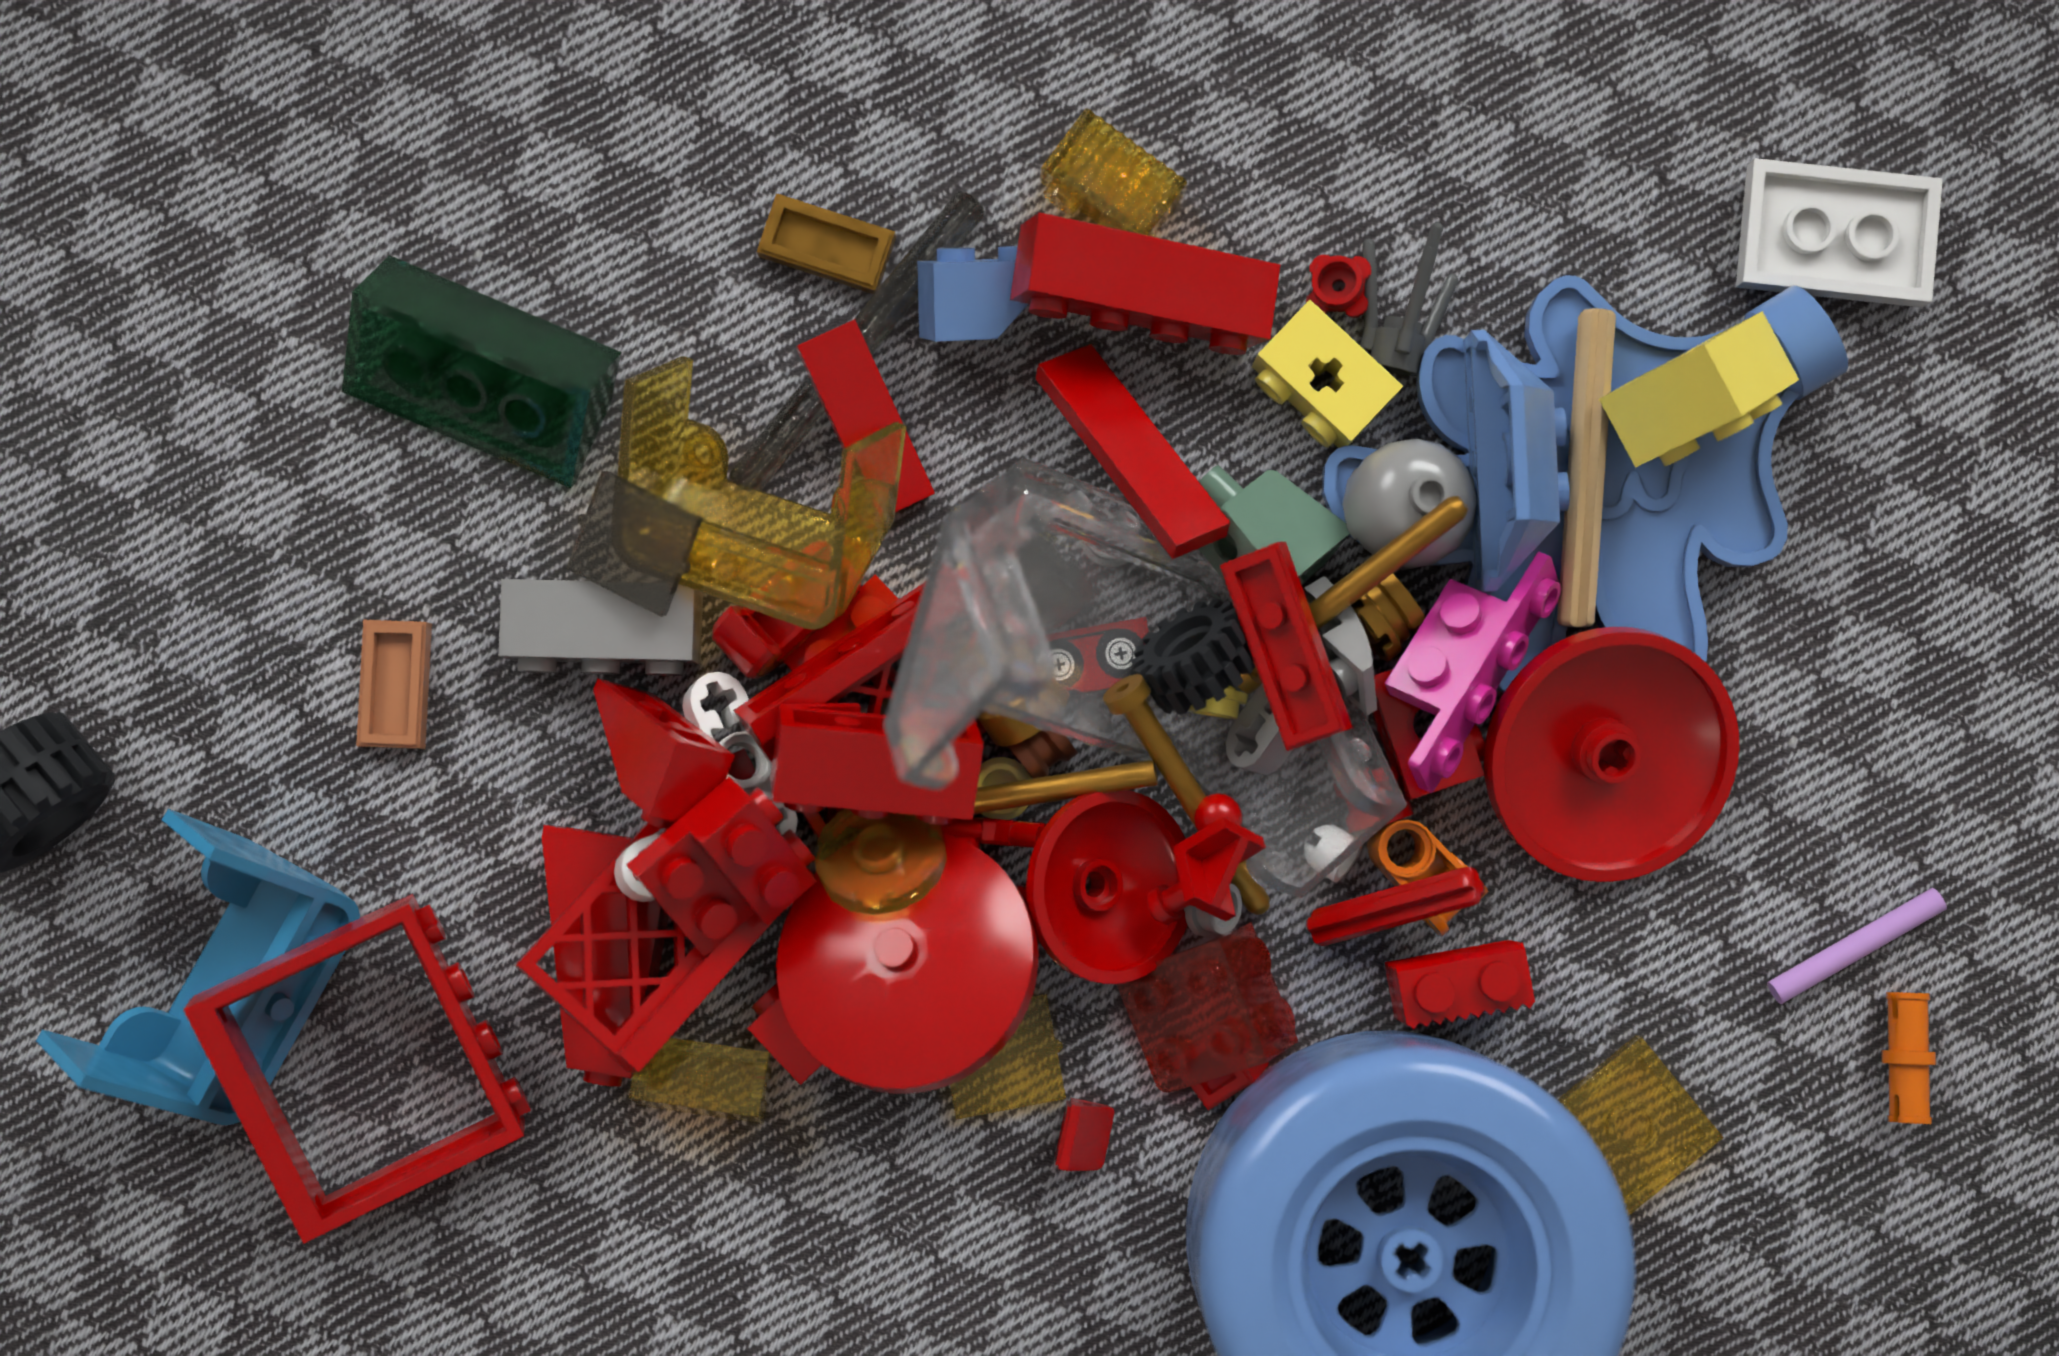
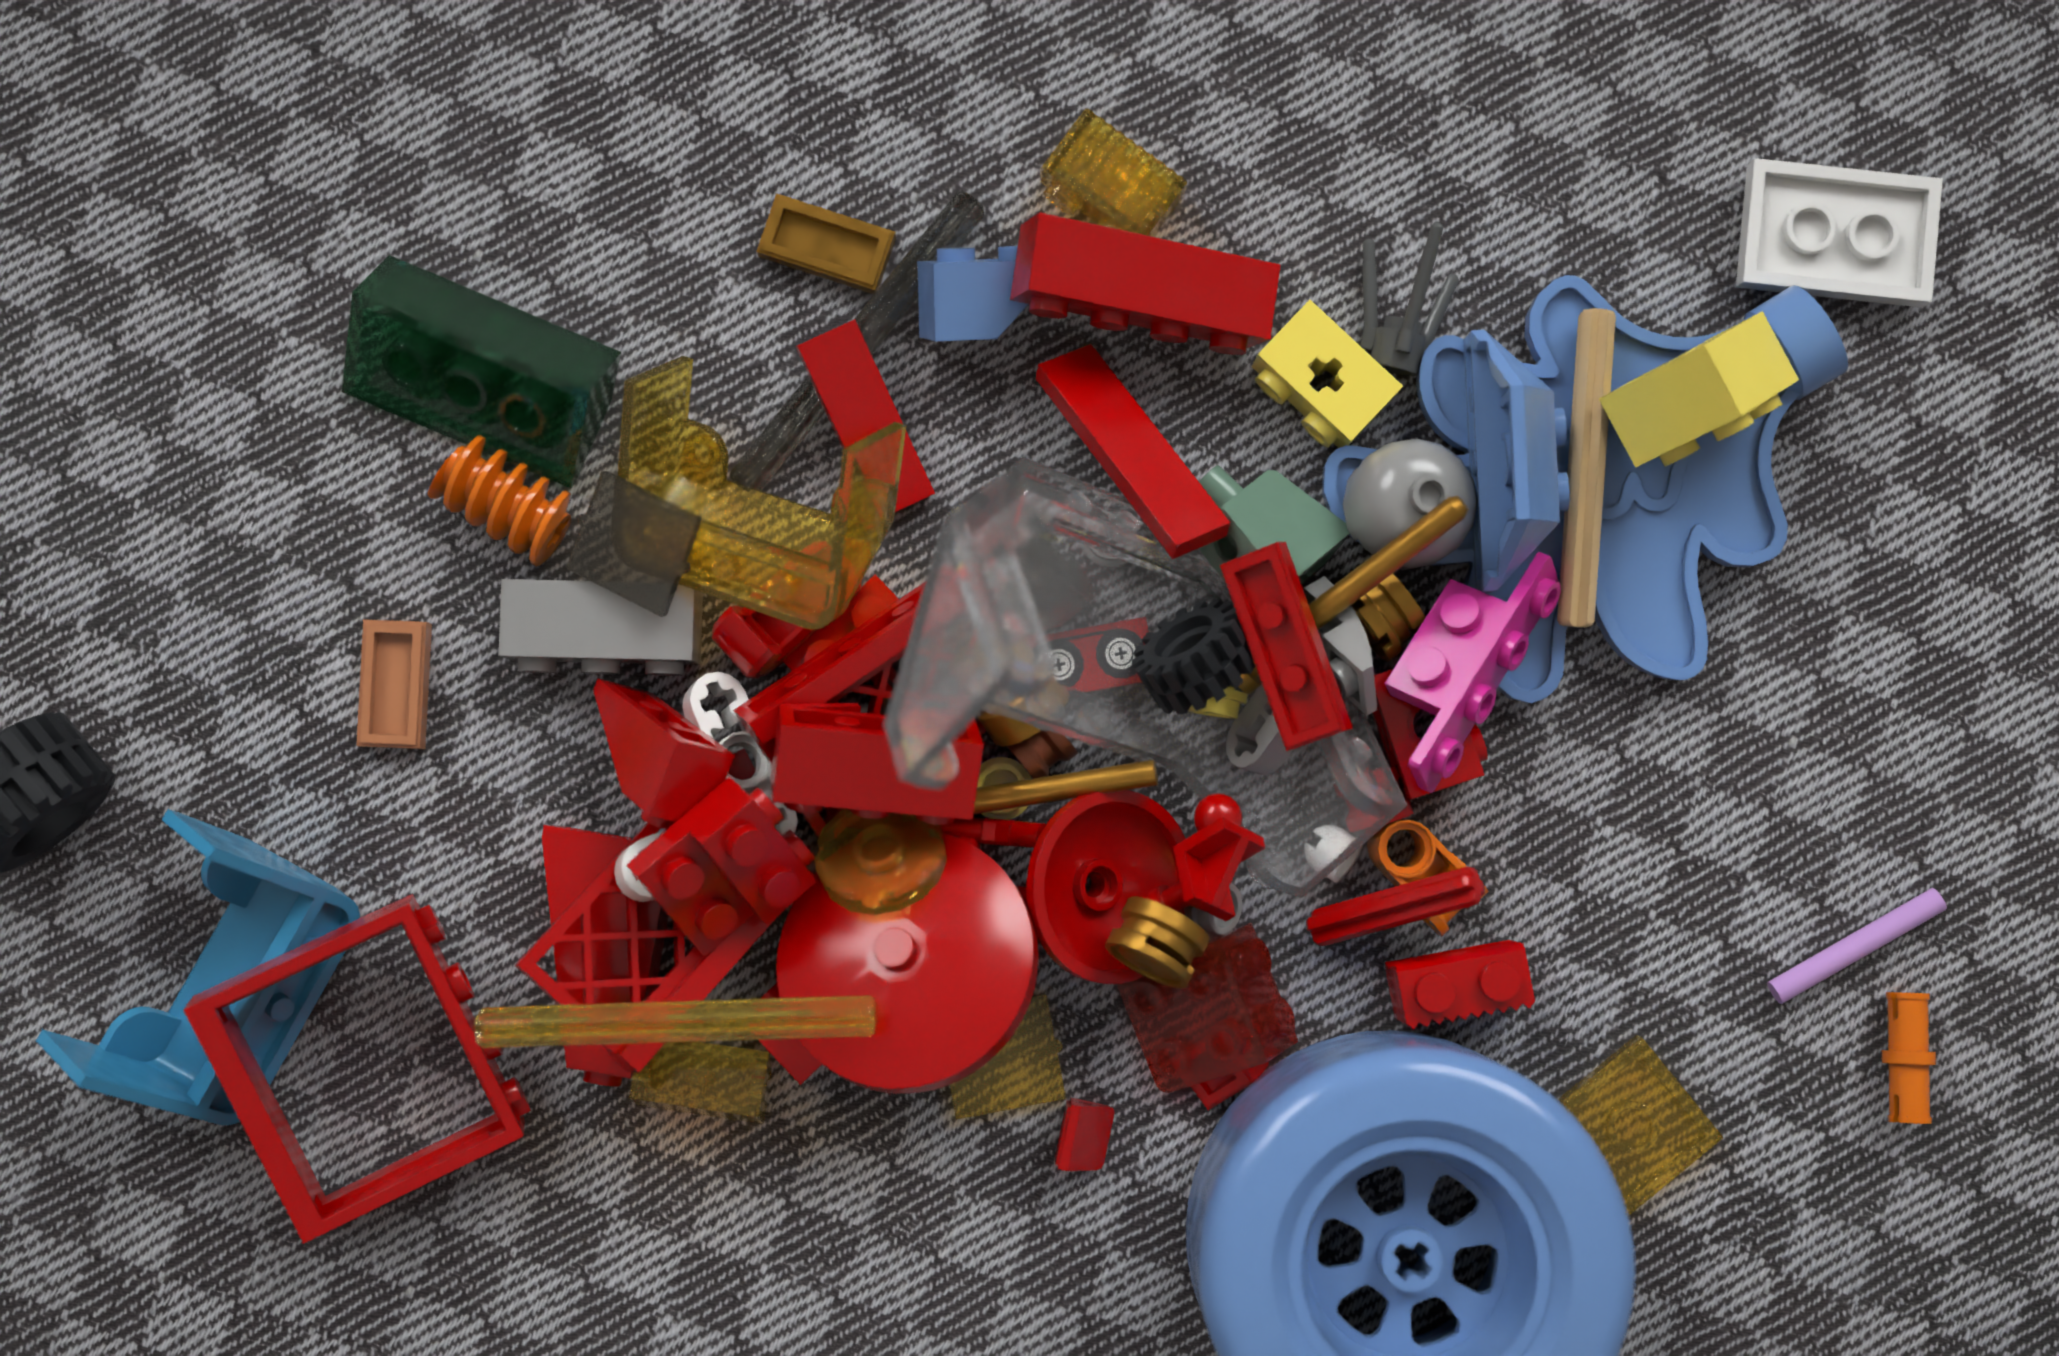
(502, 500): none -> orange piece
(676, 1021): none -> clear yellow axle
(1129, 698): pearl gold bar -> none
(1157, 942): none -> pearl gold wheel
(1352, 272): red plate -> none
(1611, 754): red dish -> none

